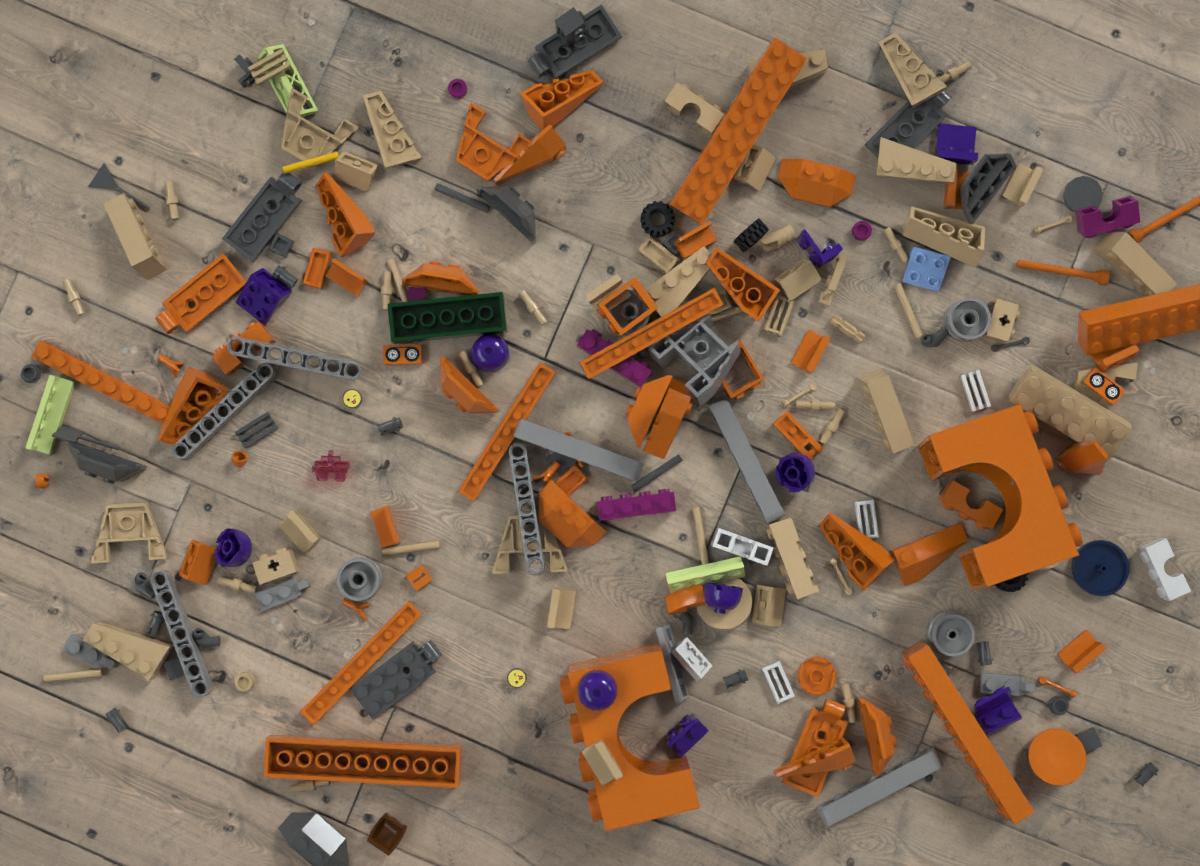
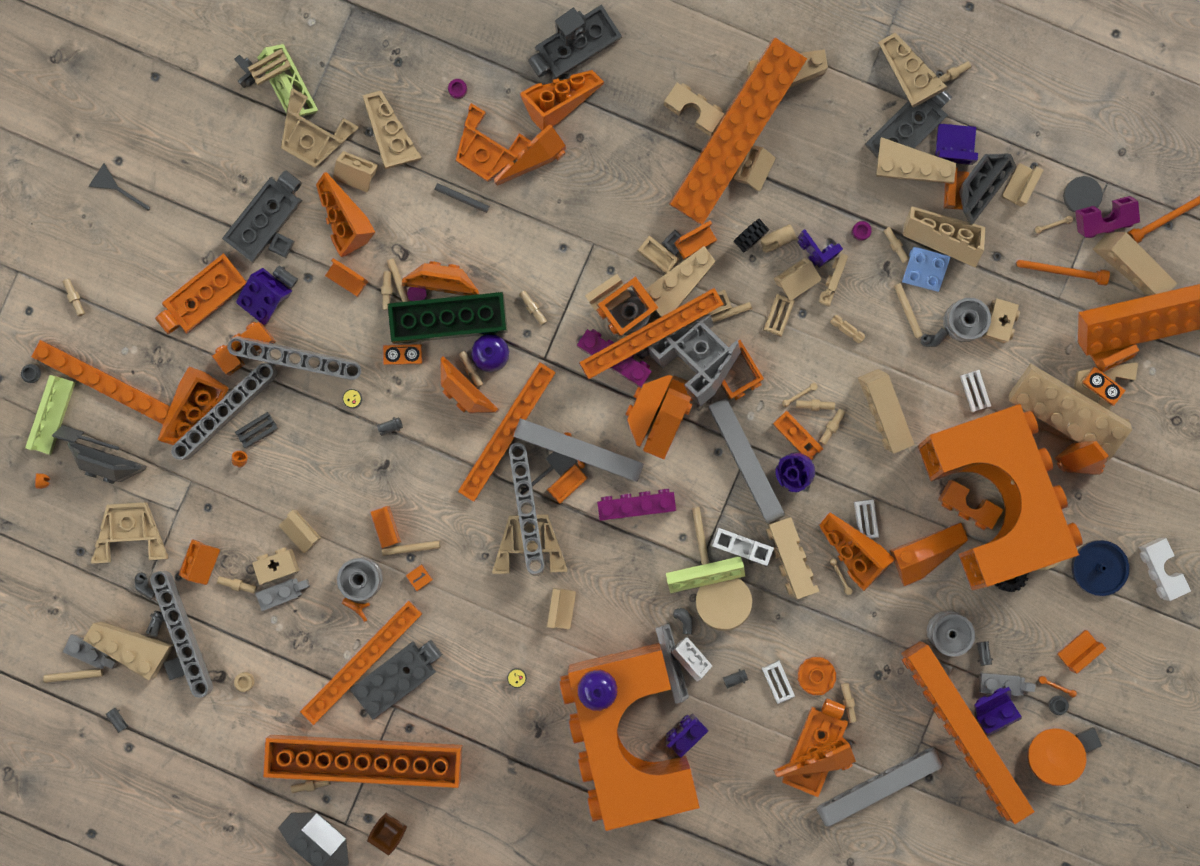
(134, 236): tan wedge -> none
(171, 200): tan bar -> none
(172, 365): orange bar -> none
(204, 639): dark grey arm -> none
(233, 548): dark purple cylinder -> none
(310, 162): yellow bar -> none
(317, 268): orange tile -> none
(331, 464): clear pink hips -> none
(512, 208): dark grey wedge -> none
(548, 473): orange bar -> none
(567, 518): orange wedge -> none
(602, 762): tan panel -> none
(657, 230): black tyre -> none
(657, 472): dark grey bar -> none
(685, 598): orange slope -> none
(722, 596): dark purple cylinder -> none
(746, 287): orange wedge -> none
(769, 606): tan panel -> none
(810, 351): orange panel -> none
(815, 181): orange wedge -> none
(877, 735): orange wedge -> none
(1025, 341): dark grey hinge -> none
(1146, 774): dark grey pin -> none

